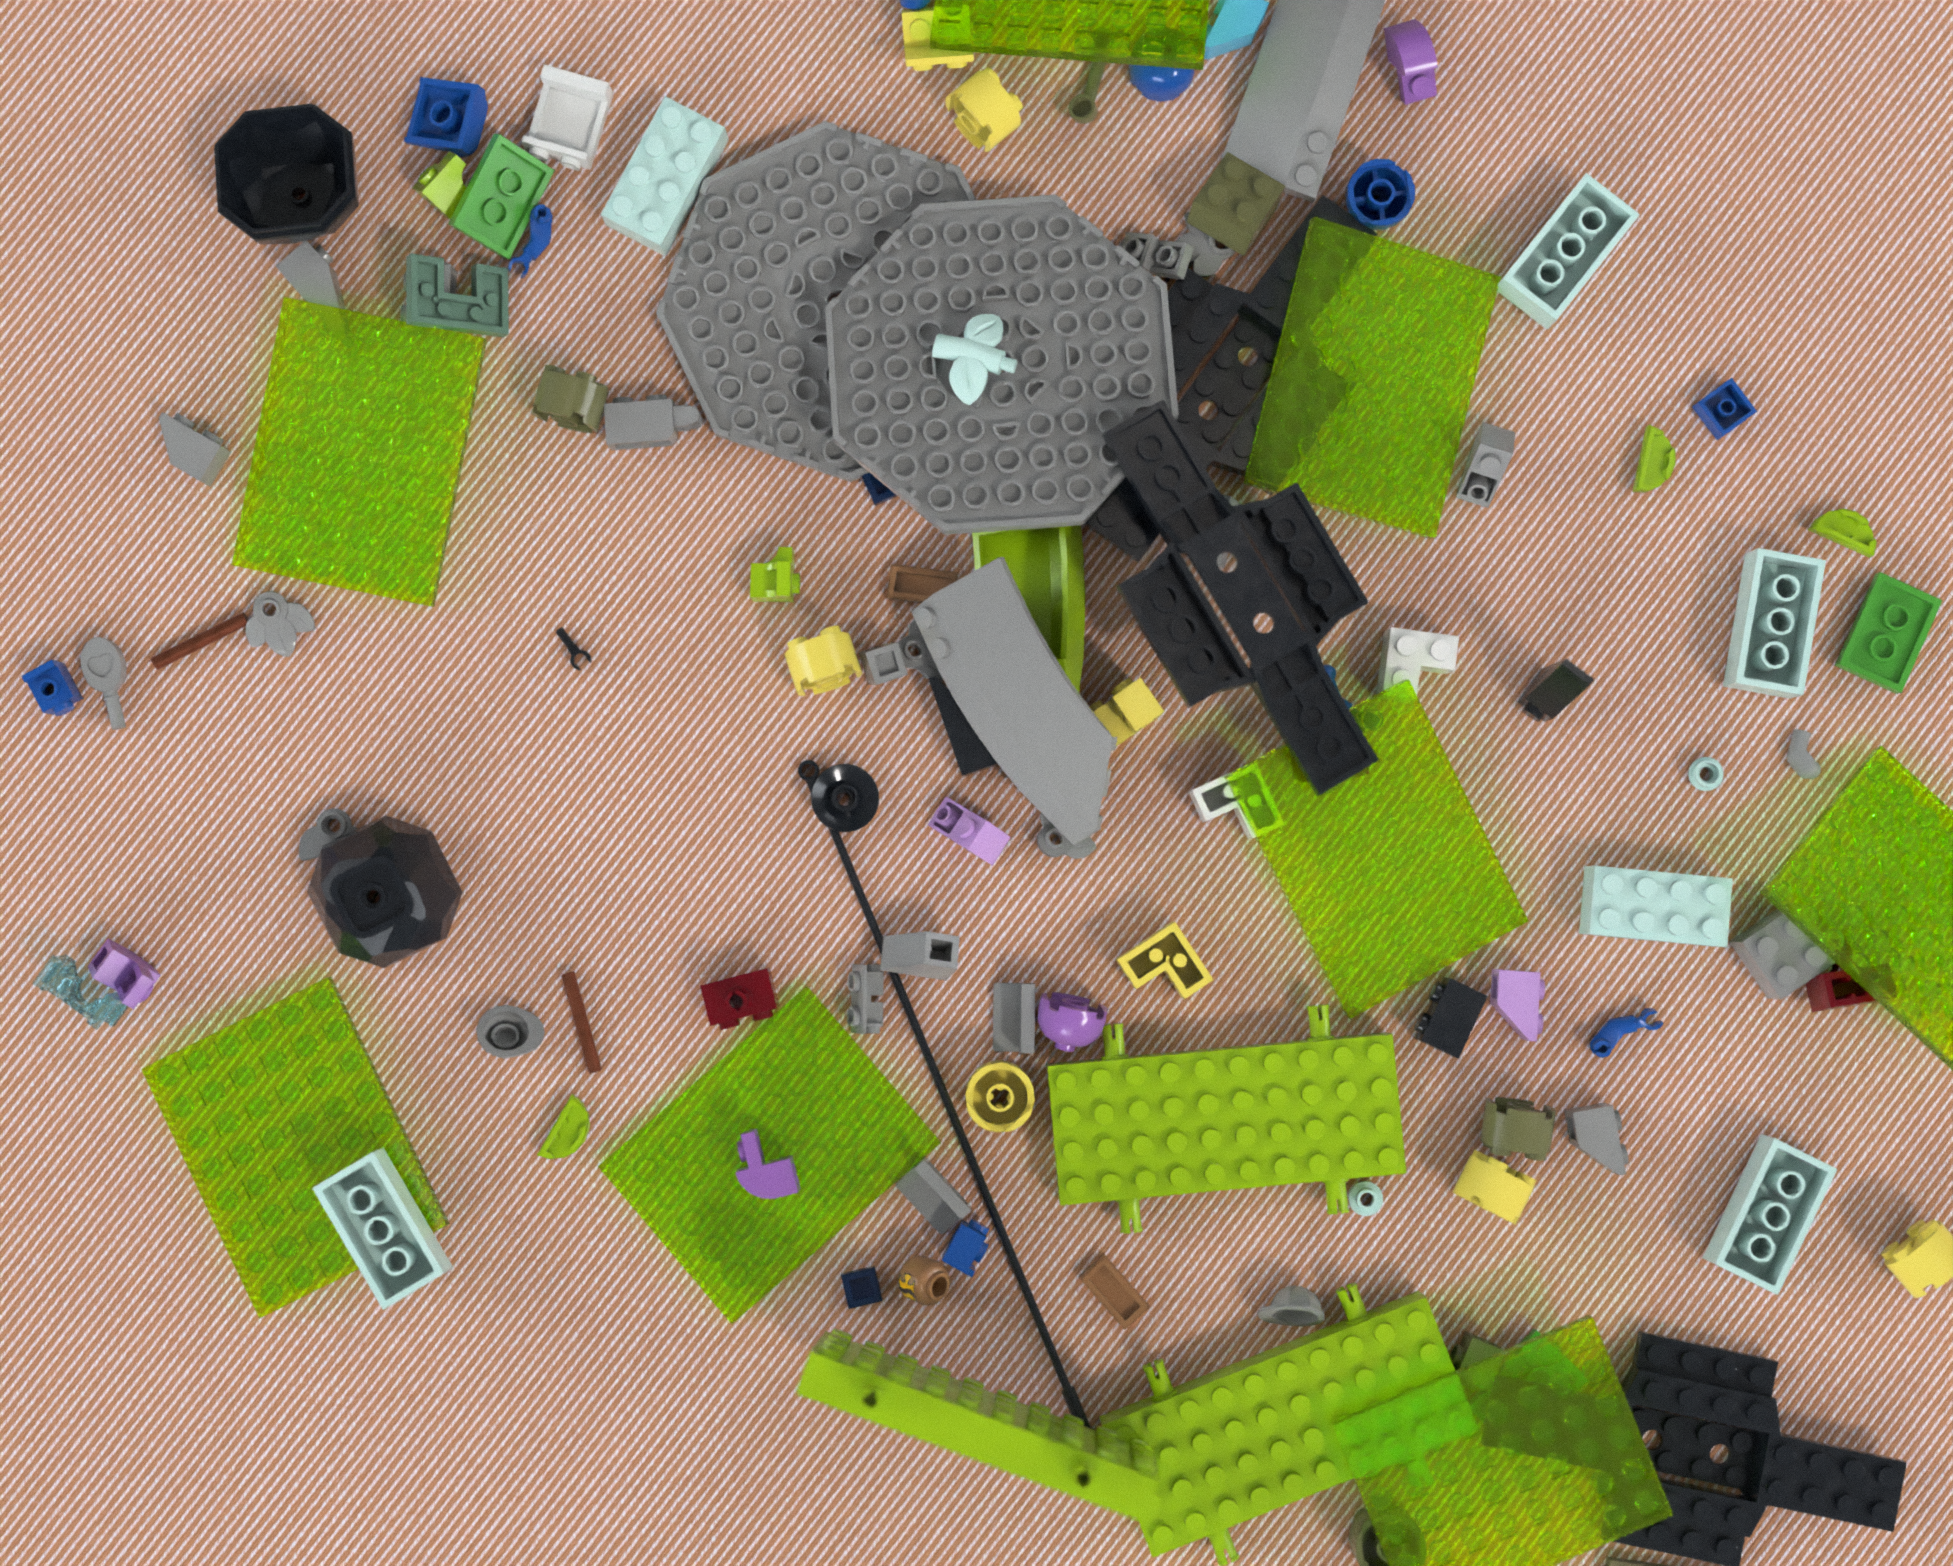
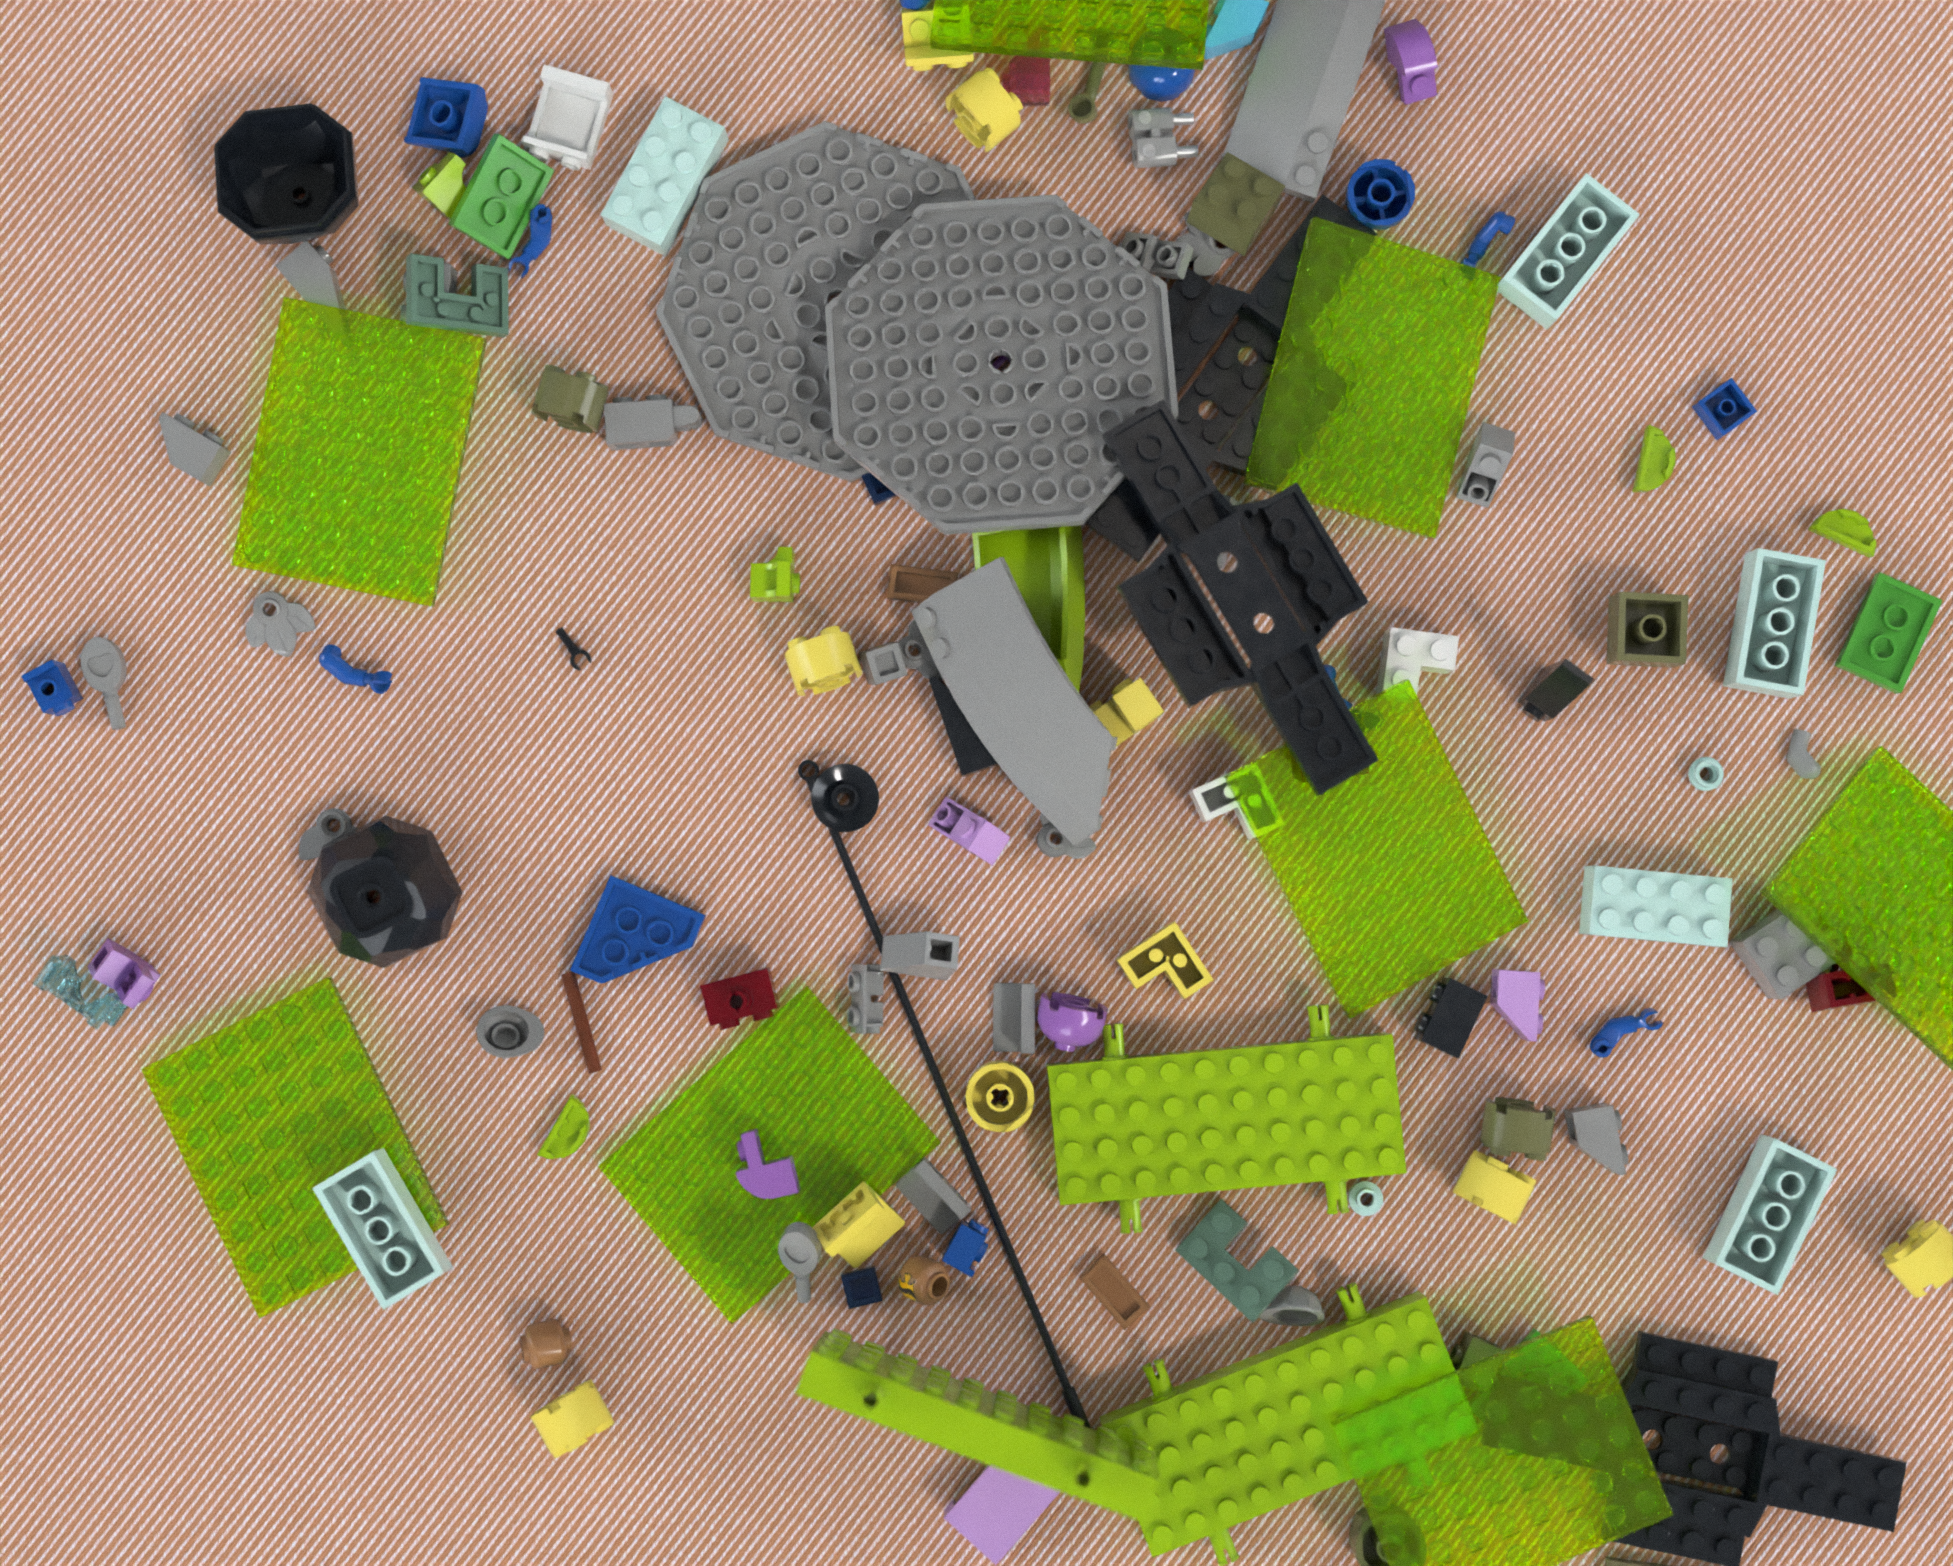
(200, 641): copper bar -> none
(331, 661): none -> blue arm
(545, 1344): none -> medium nougat head
(572, 1419): none -> light yellow brick
(633, 931): none -> blue plate
(800, 1253): none -> light grey piece
(858, 1225): none -> light yellow bracket
(974, 356): light aqua plant -> none
(998, 1511): none -> lavender panel
(1028, 80): none -> clear pink slope
(1154, 139): none -> light grey piece
(1207, 1253): none -> sand green plate
(1477, 250): none -> blue arm
(1647, 629): none -> olive brick

